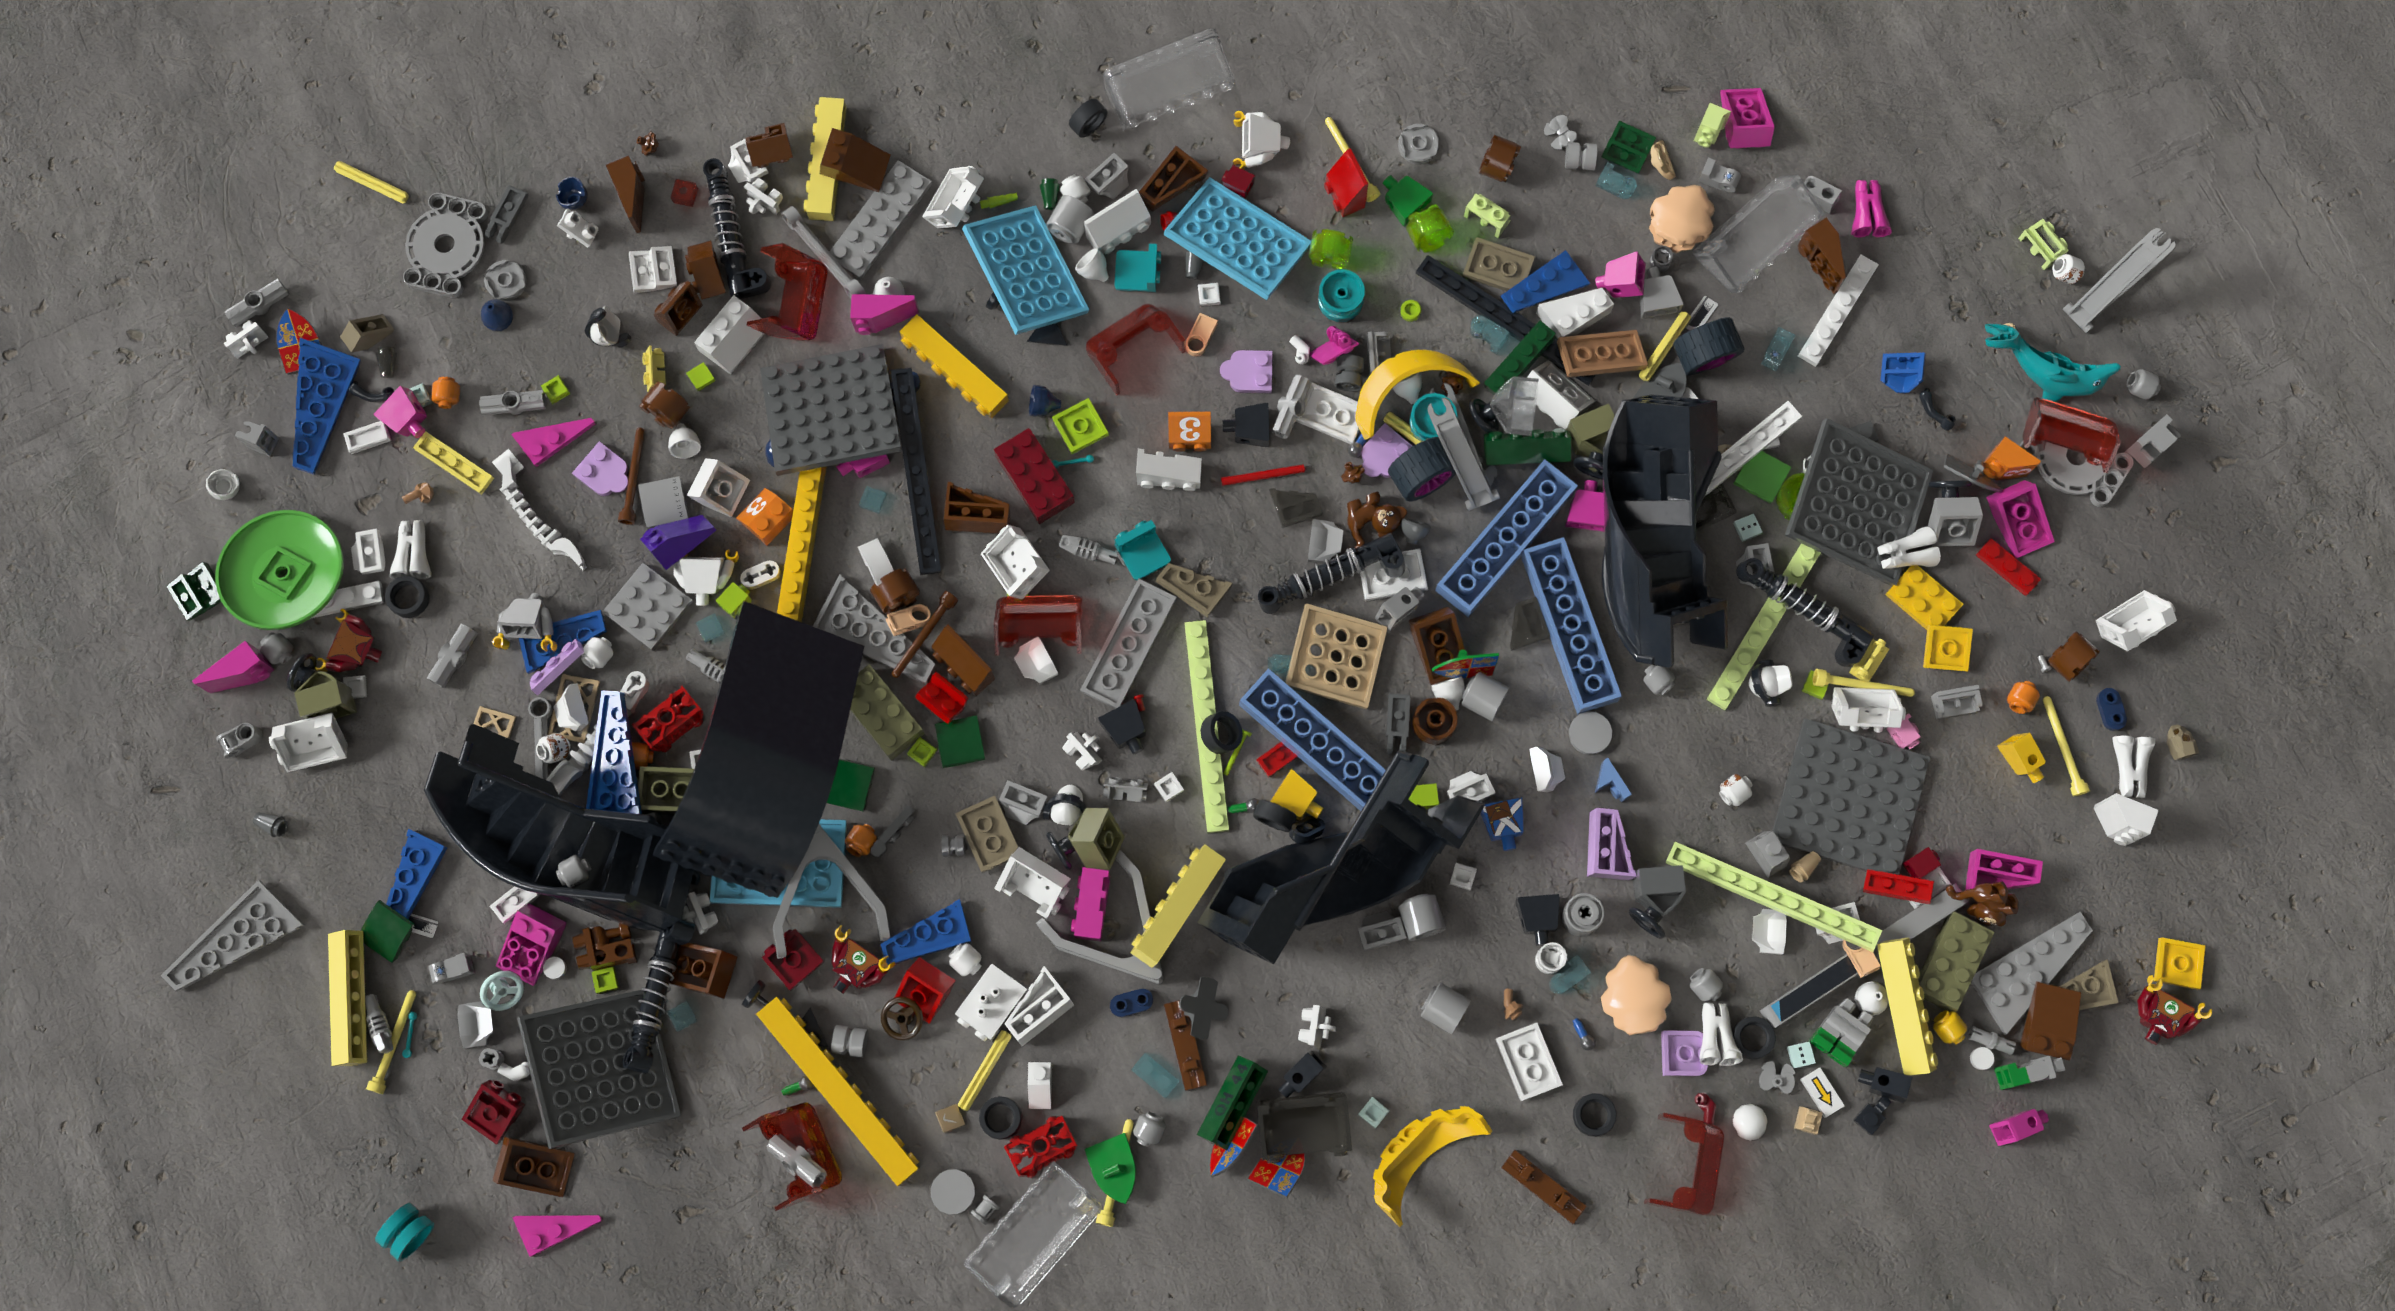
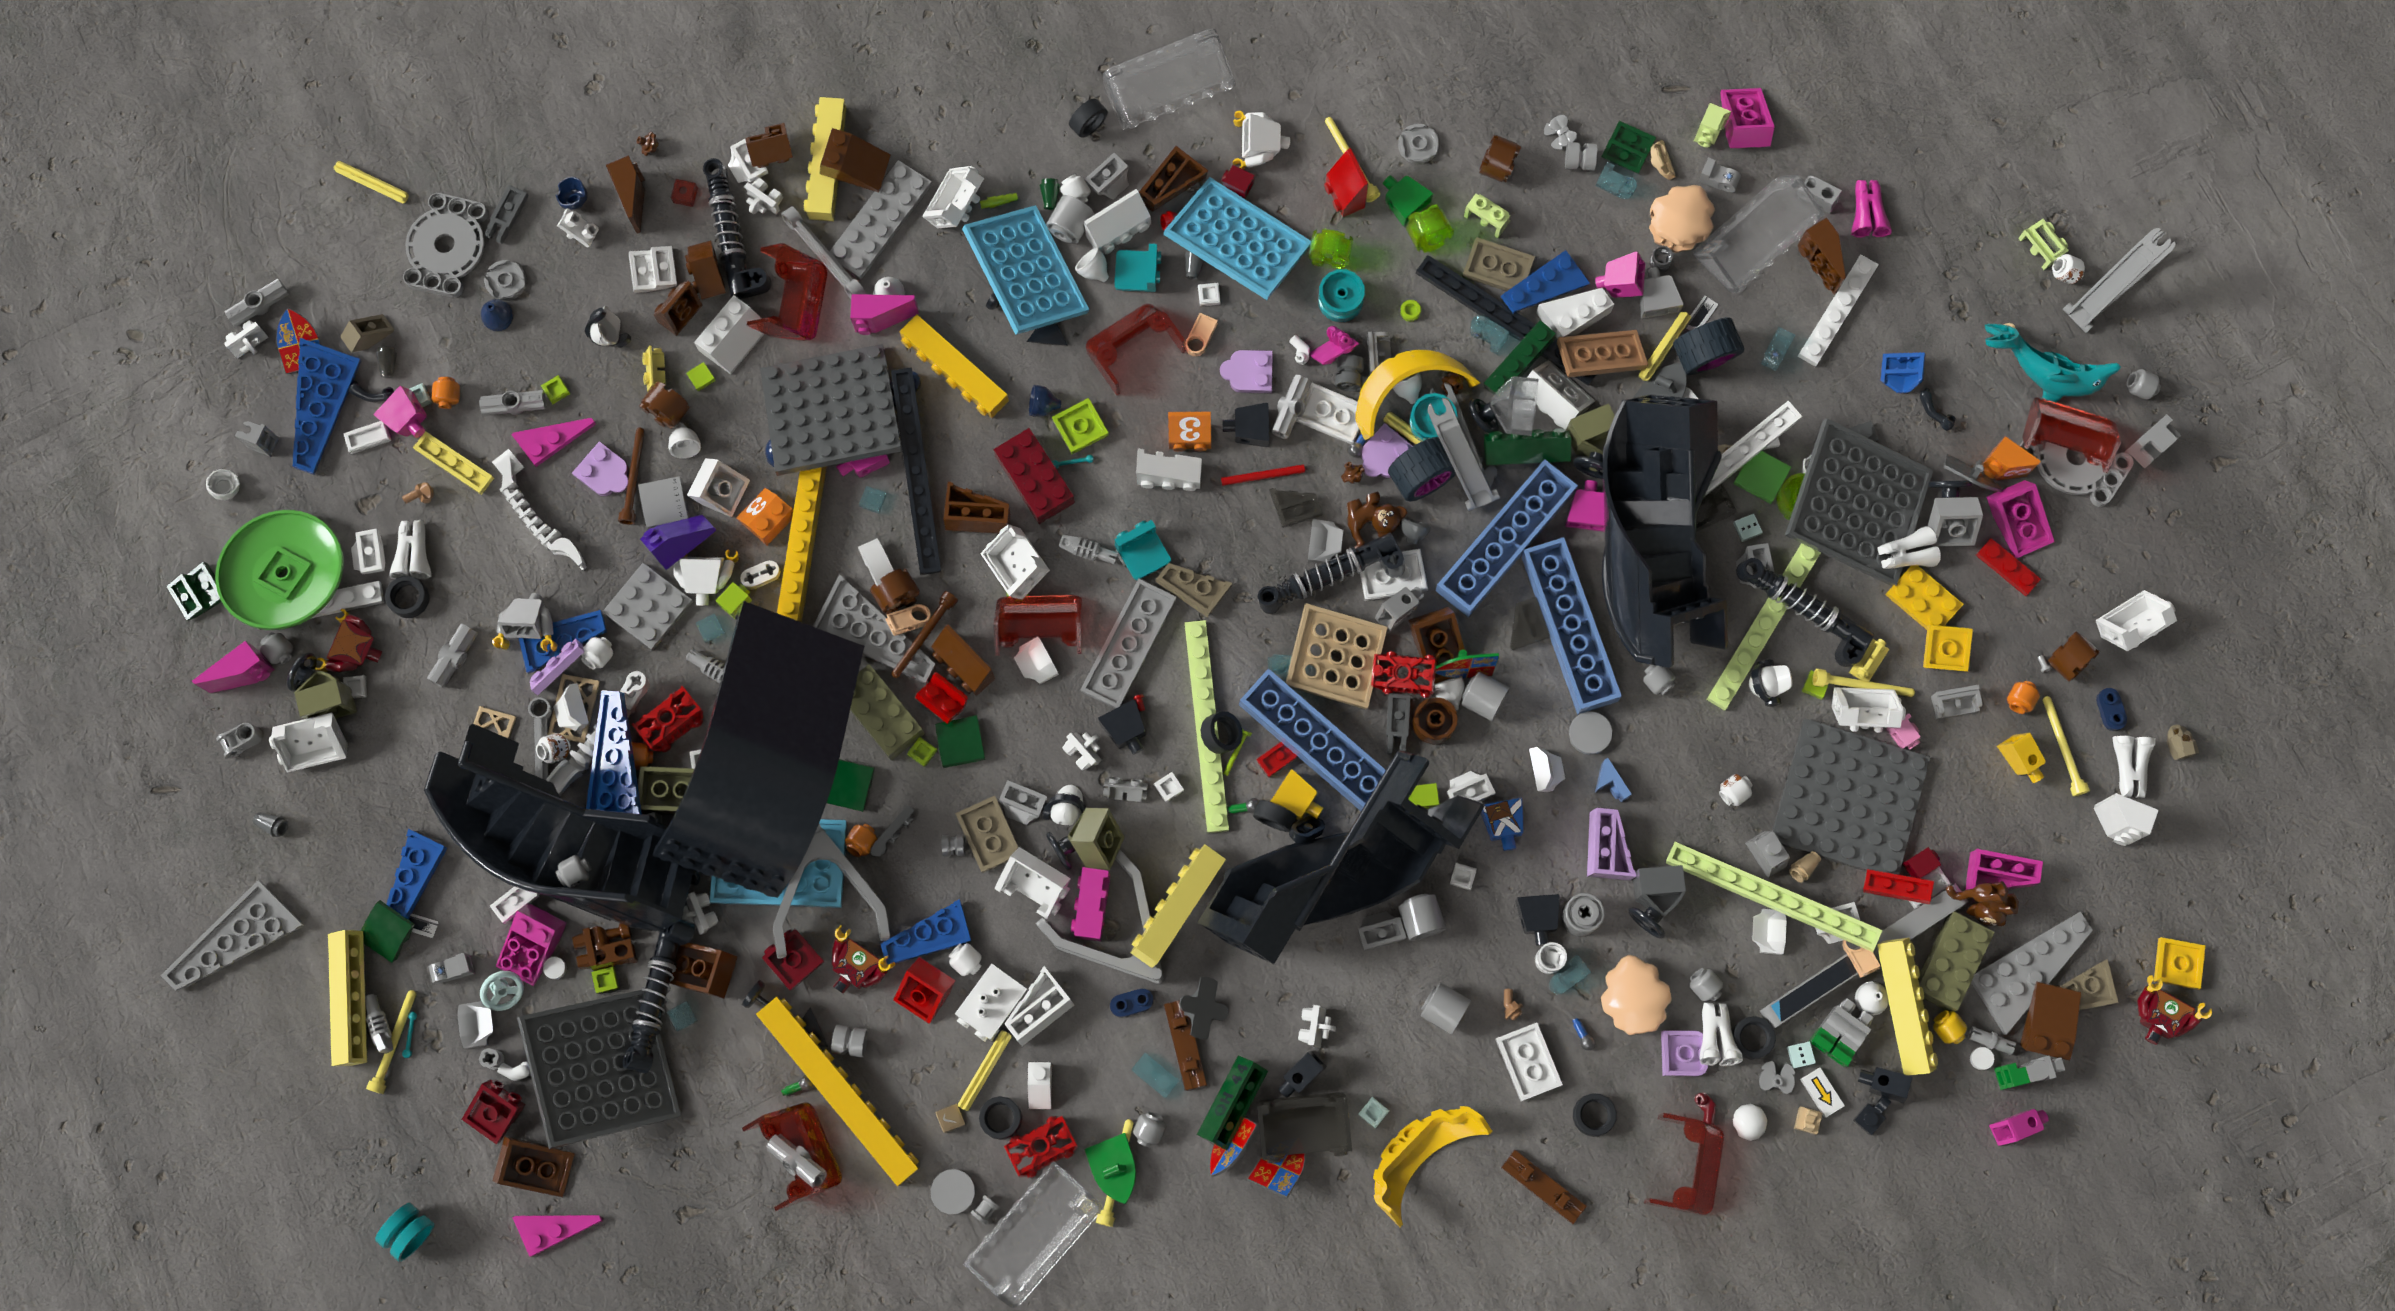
(909, 1015): dark brown piece -> none
(1407, 684): none -> red piece

